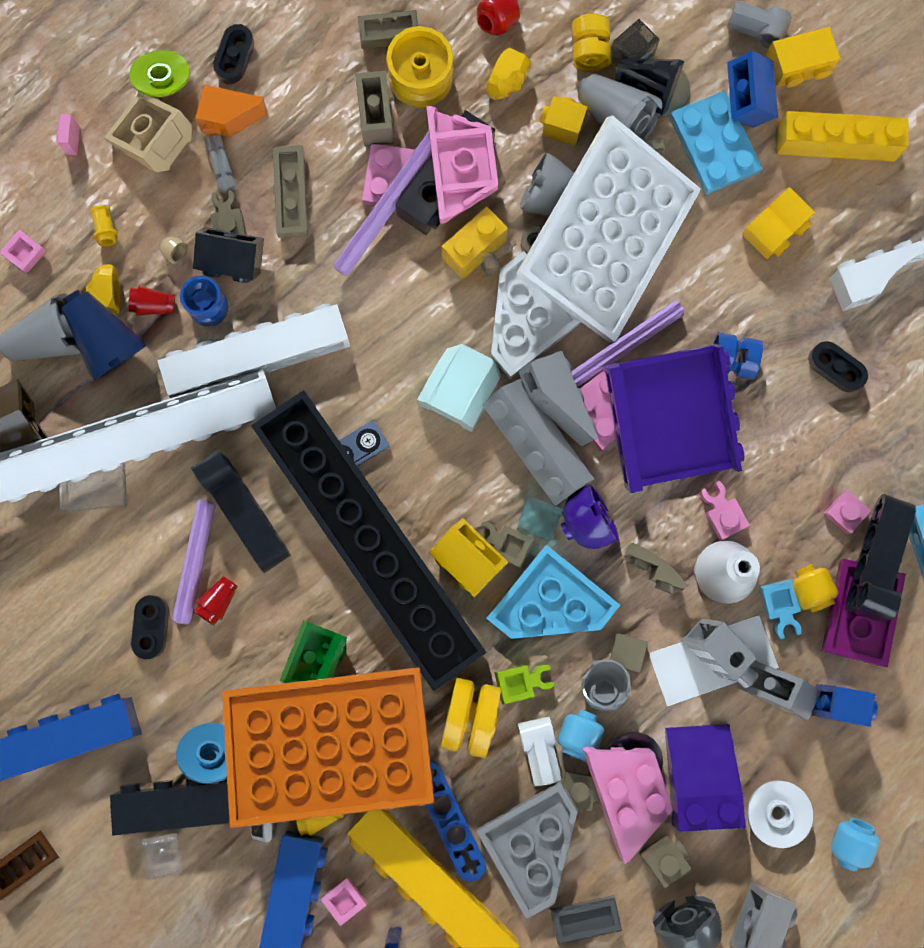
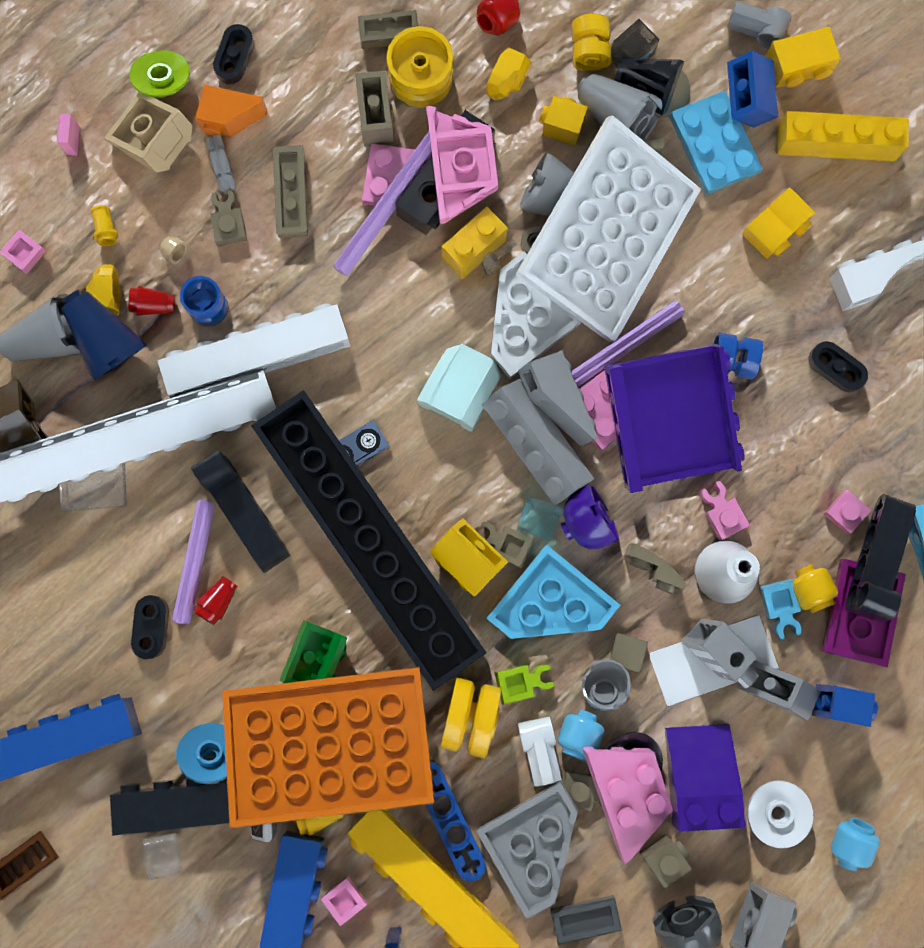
(228, 254): black brick -> none

